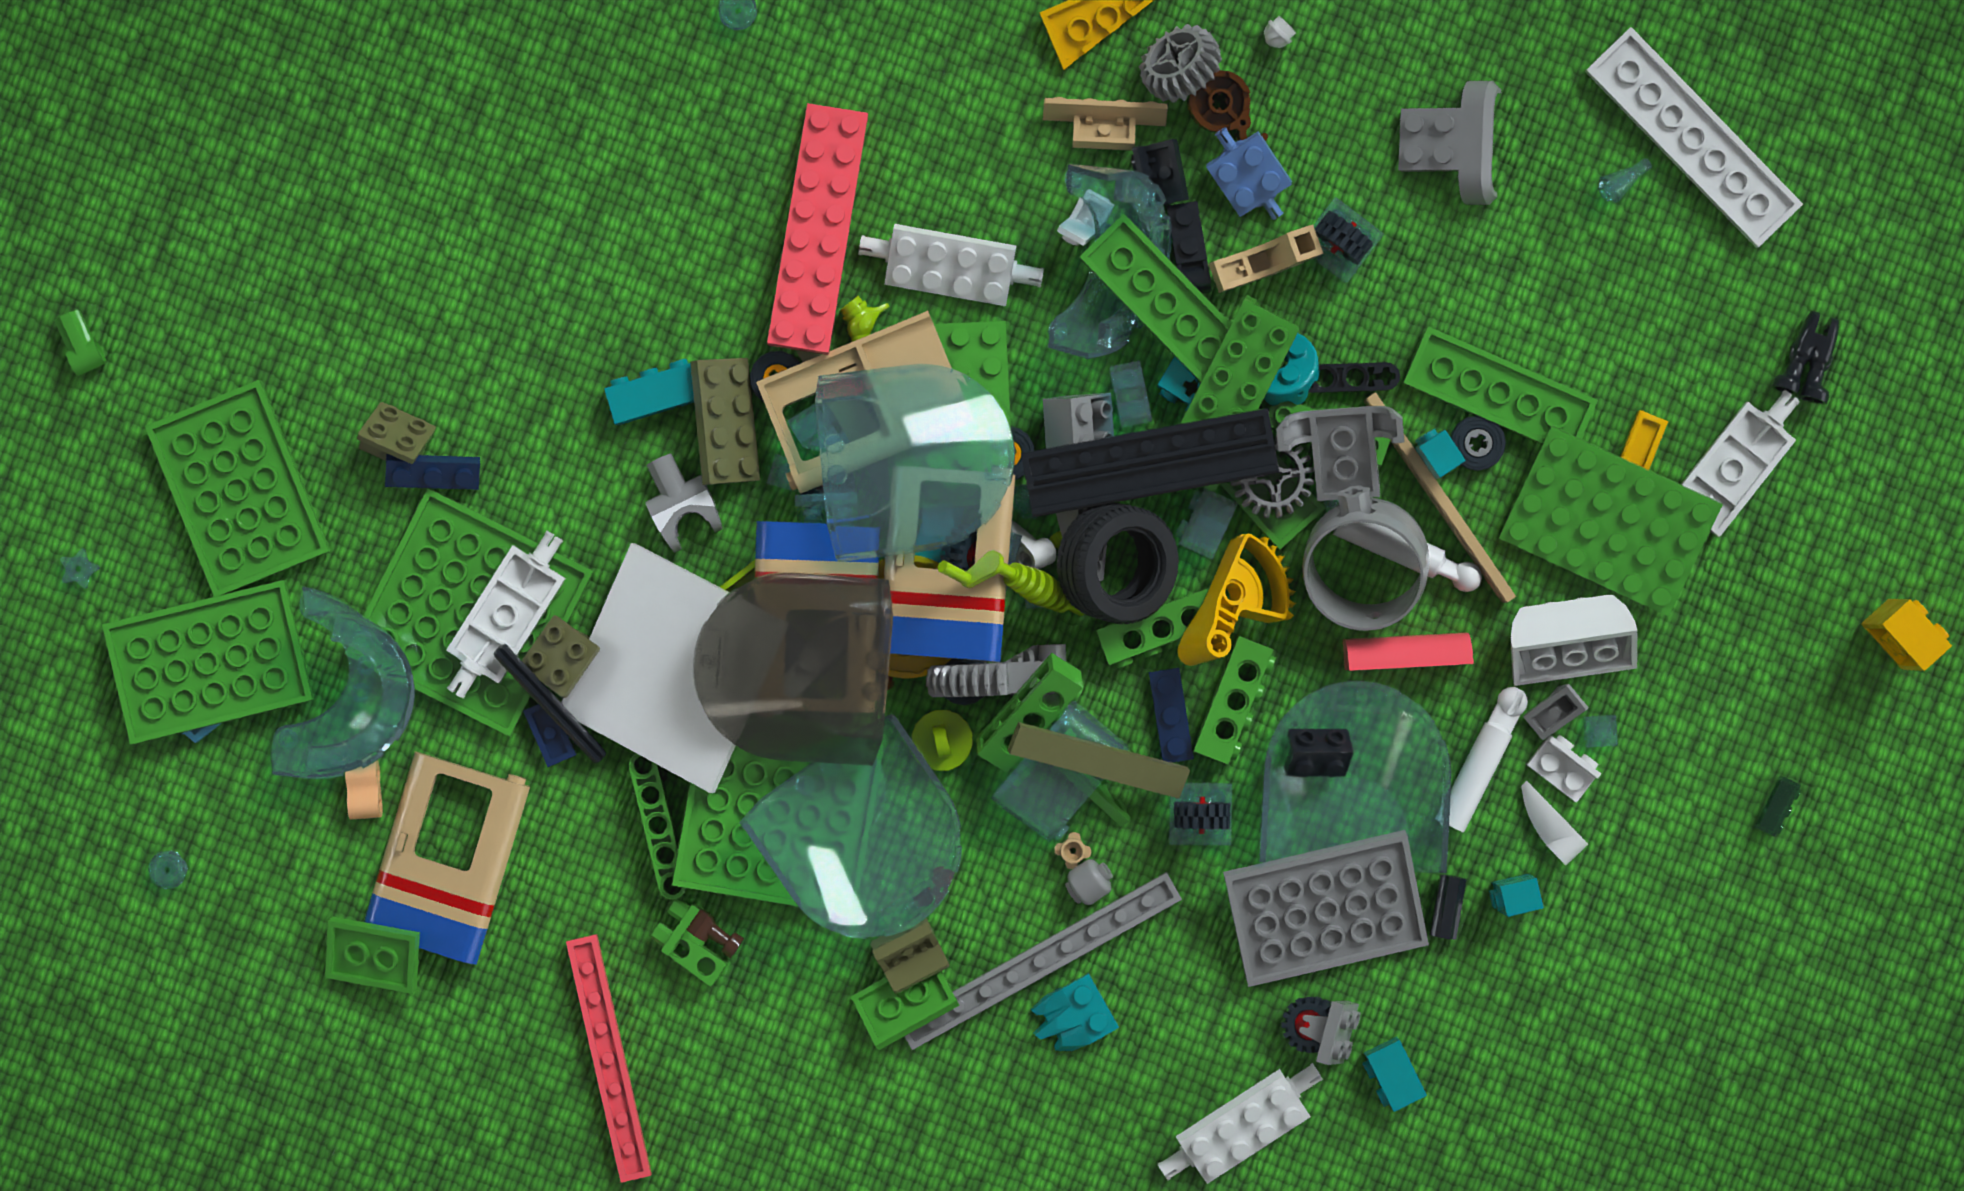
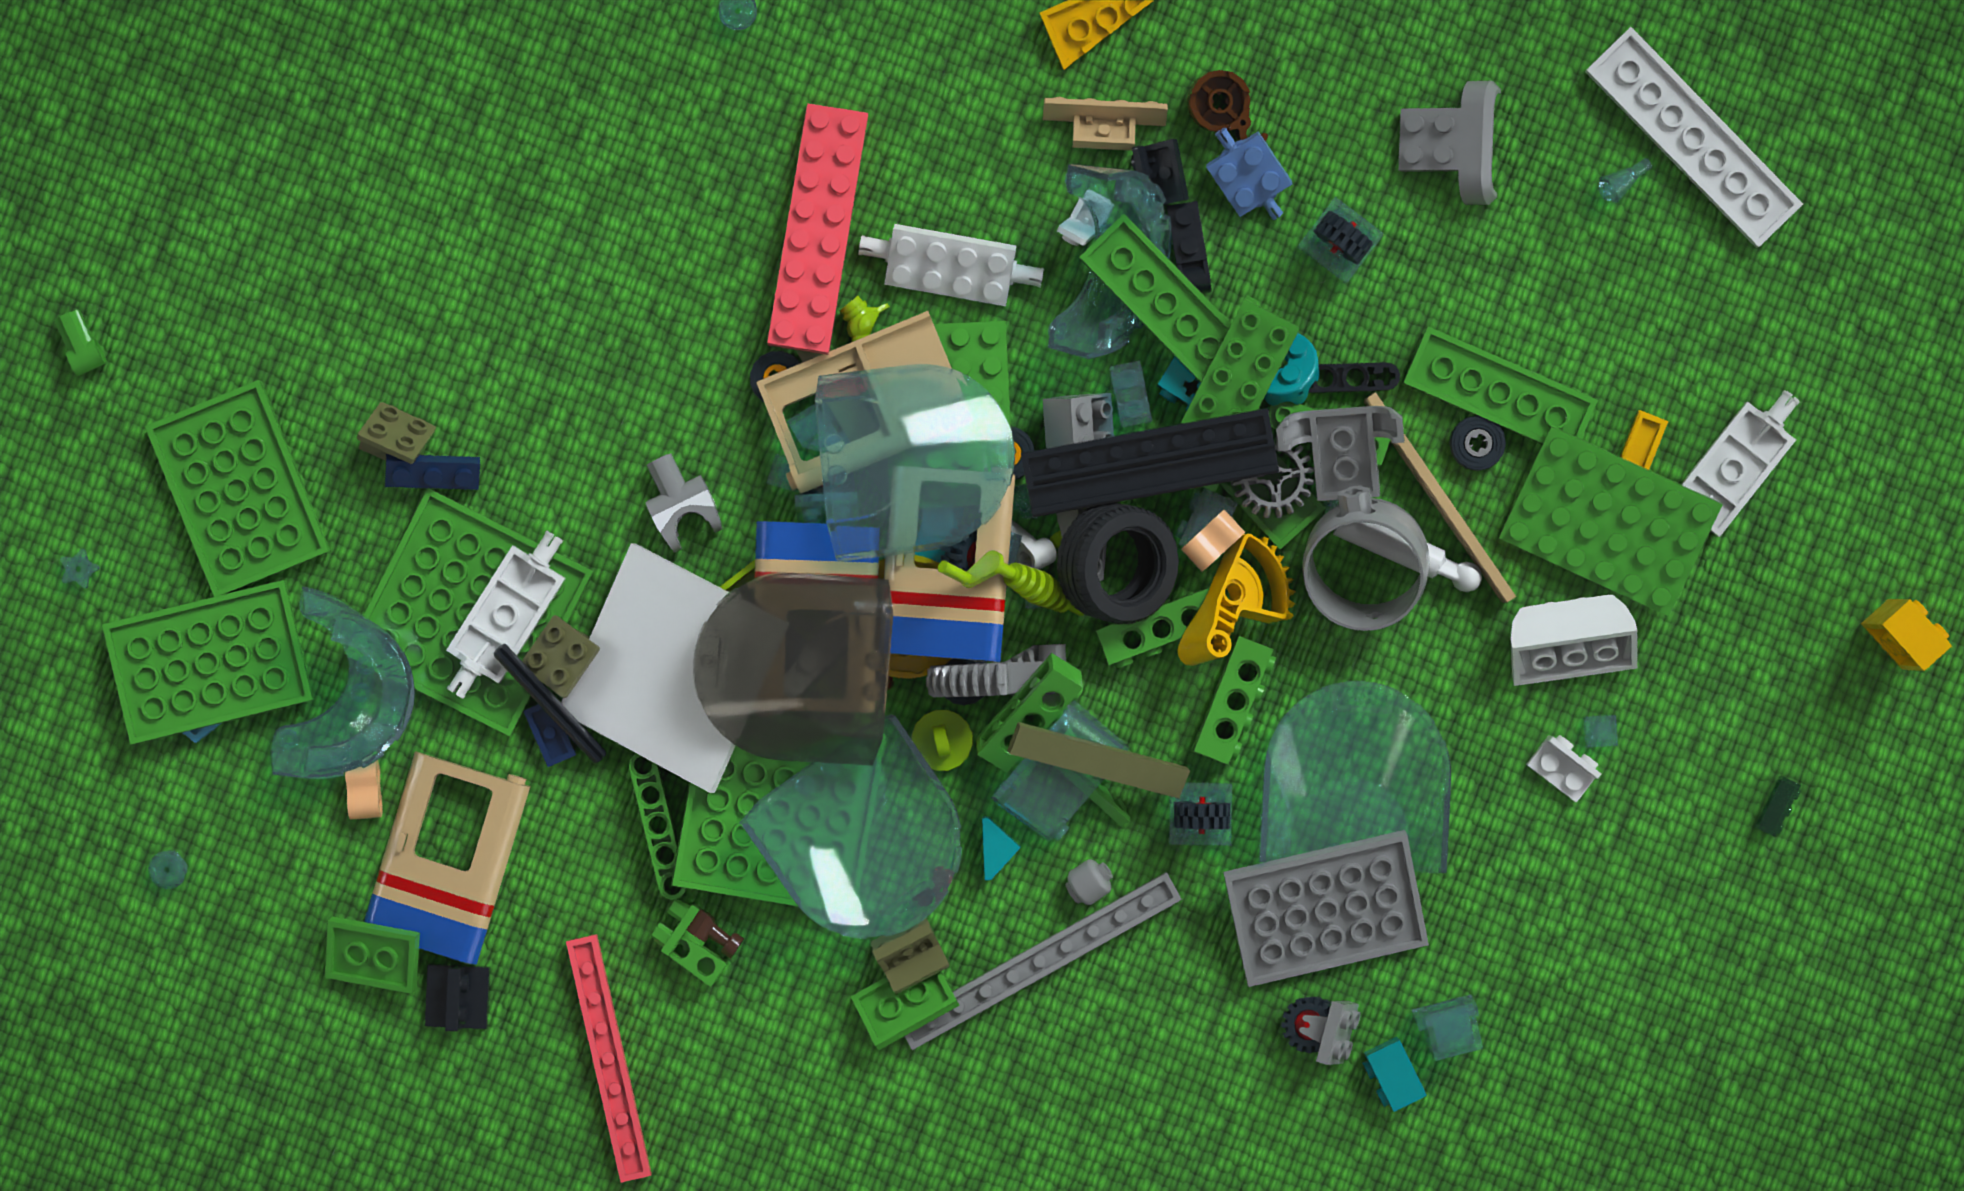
(457, 996): none -> black bracket
(651, 393): teal brick -> none
(725, 421): olive plate -> none
(997, 847): none -> teal slope
(1073, 841): tan plate -> none
(1075, 1015): teal plate -> none
(1171, 715): dark blue plate -> none
(1180, 63): light grey gear -> none
(1213, 540): none -> light nougat axle
(1242, 1125): white plate -> none
(1266, 259): tan arch -> none
(1278, 33): white plate -> none
(1318, 753): black bracket -> none
(1407, 651): coral brick -> none
(1438, 452): teal brick -> none
(1448, 906): black axle -> none
(1450, 1027): none -> clear light blue plate
(1485, 757): white piece -> none
(1516, 895): teal brick -> none
(1551, 826): white piece -> none
(1555, 711): light grey slope -> none
(1812, 348): black piece -> none

